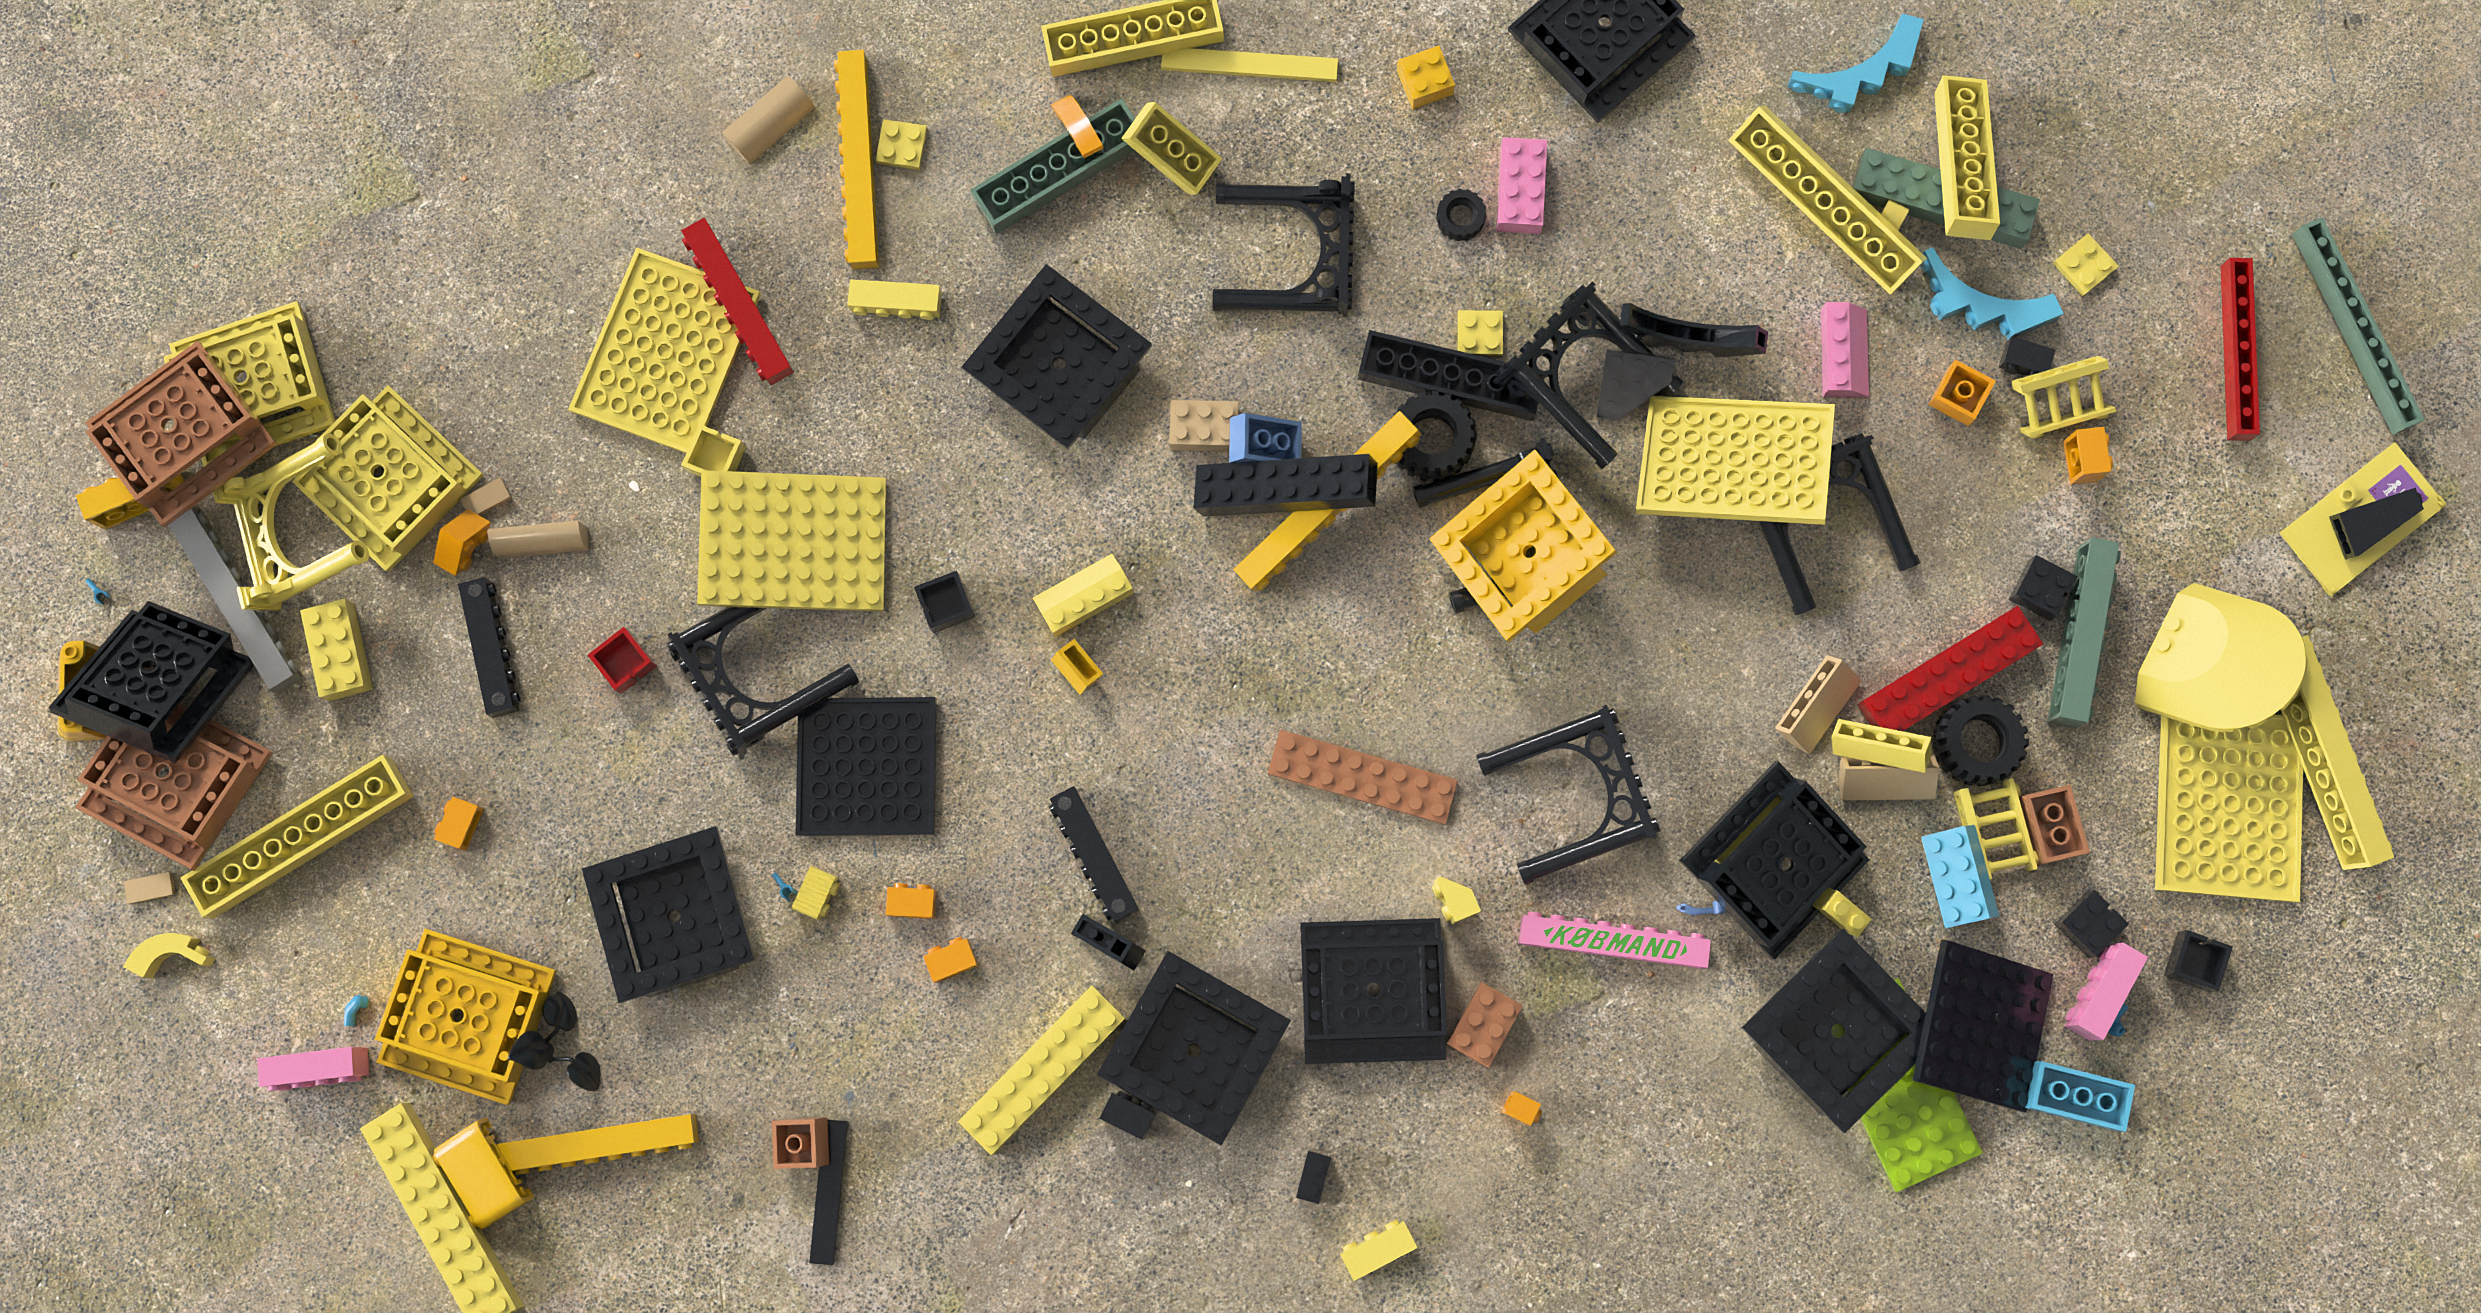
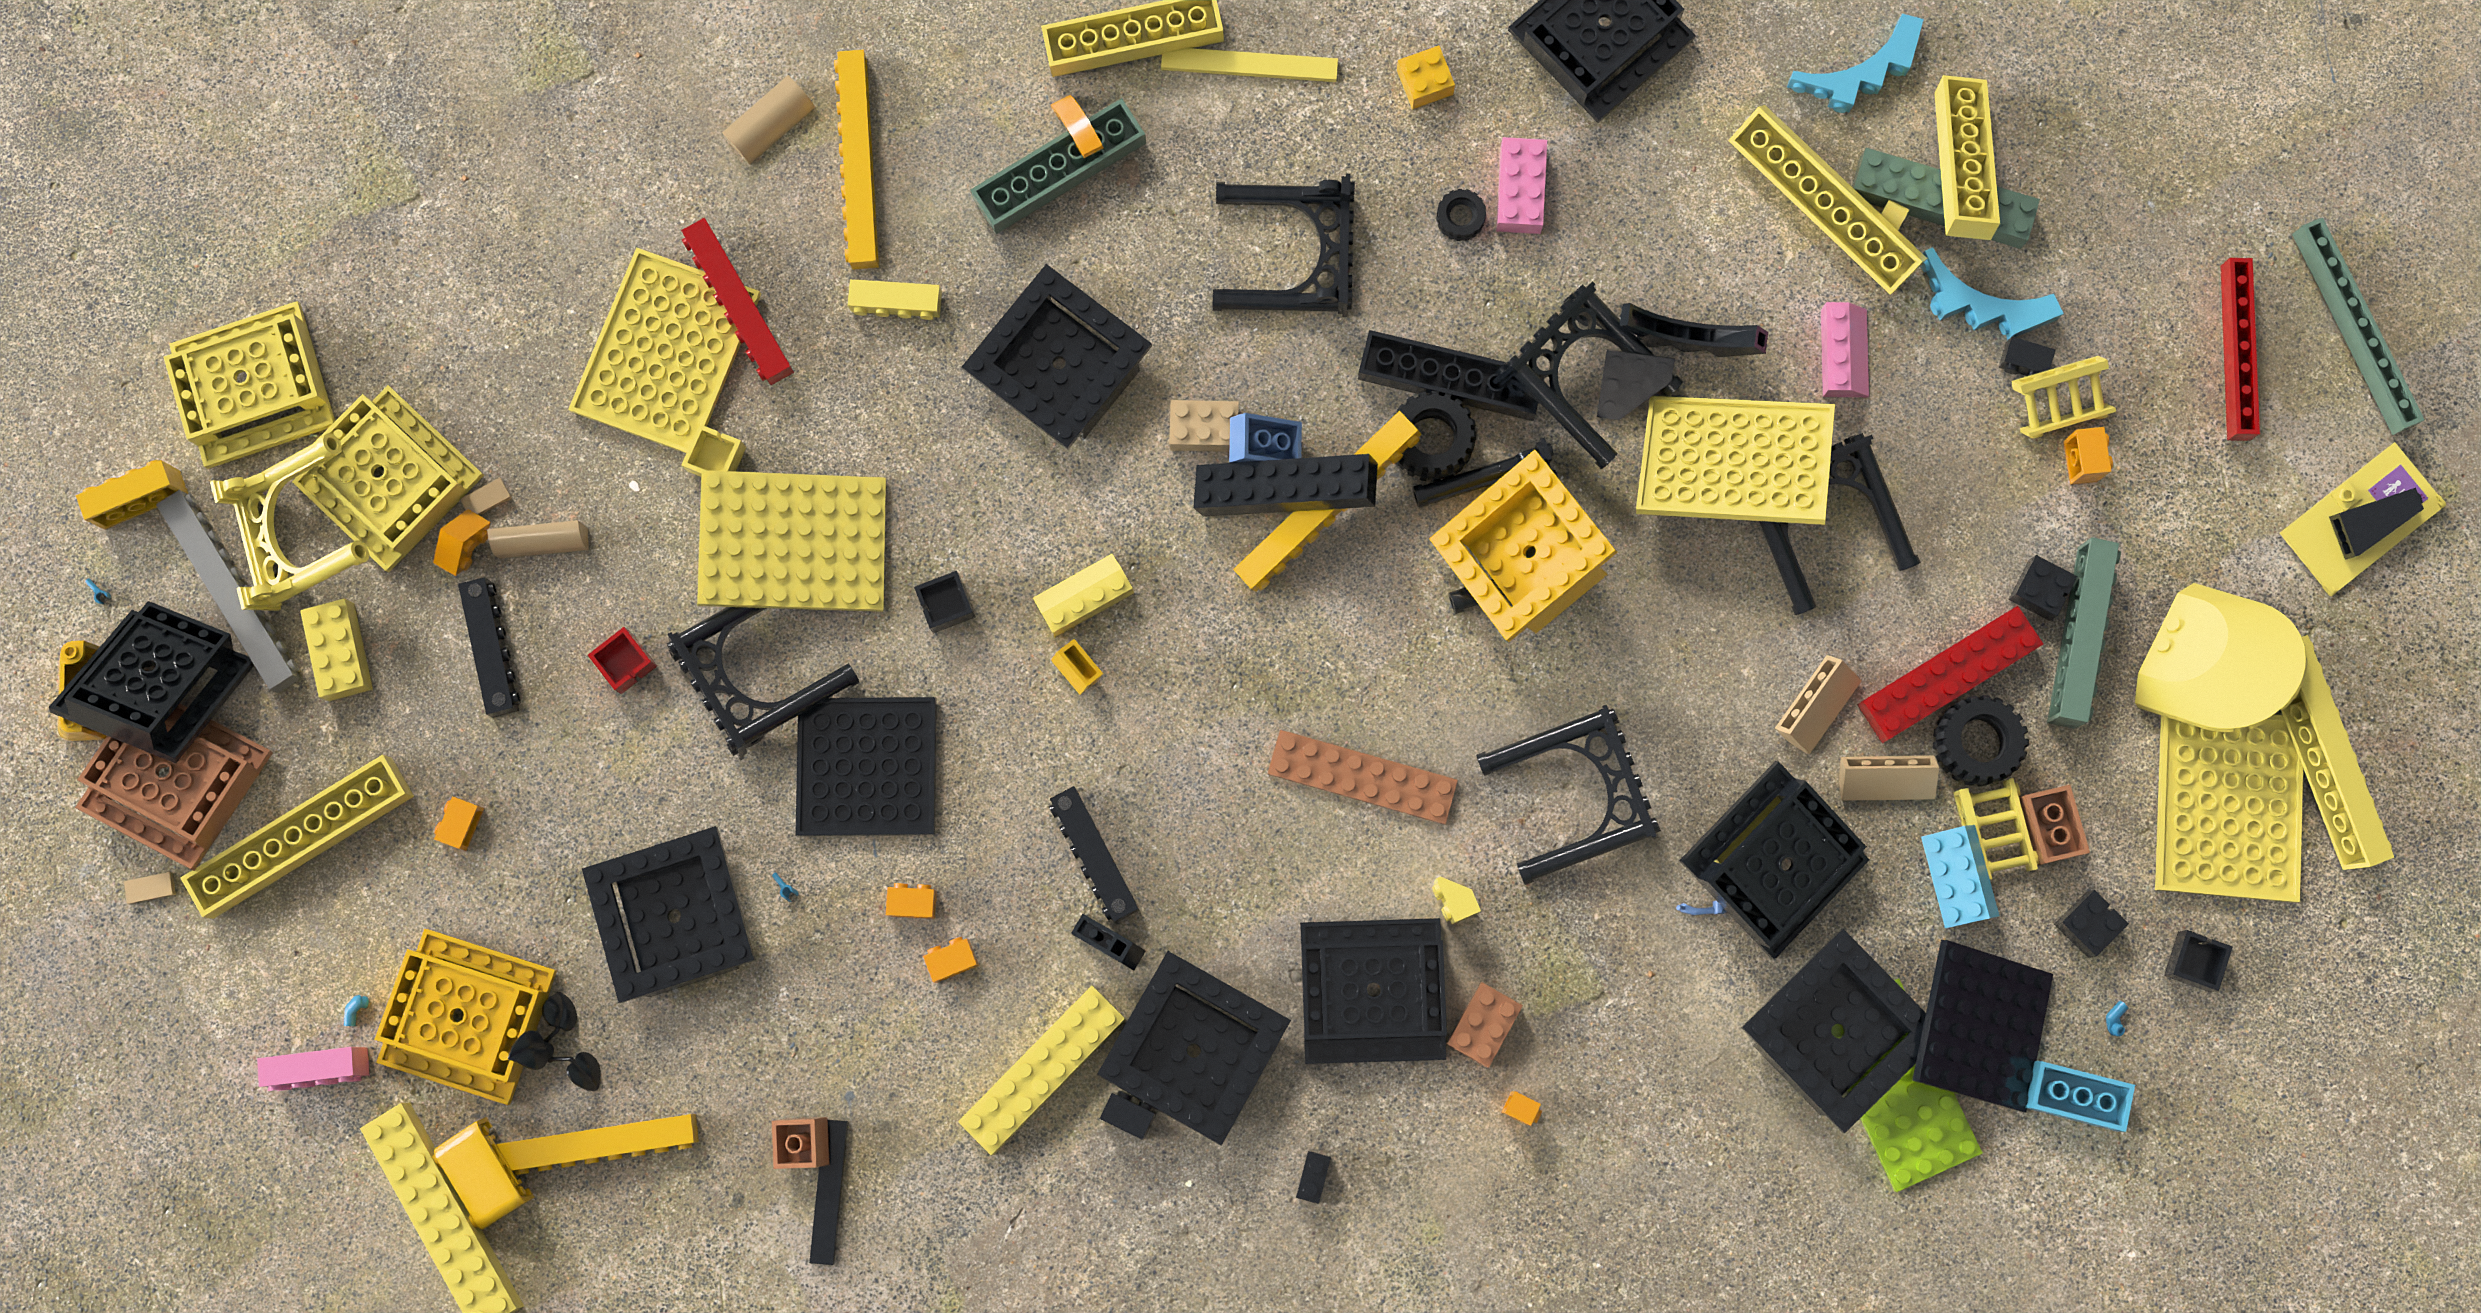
(152, 952): light yellow arch -> none
(205, 414): nougat piece -> none
(815, 893): light yellow brick -> none
(901, 144): light yellow plate -> none
(1171, 148): light yellow brick -> none
(1377, 1249): light yellow brick -> none
(1480, 332): light yellow plate -> none
(1614, 941): bright pink brick -> none
(1842, 912): light yellow brick -> none
(1881, 745): light yellow brick -> none
(1961, 392): light orange brick -> none
(2085, 264): light yellow plate -> none
(2105, 991): bright pink brick -> none

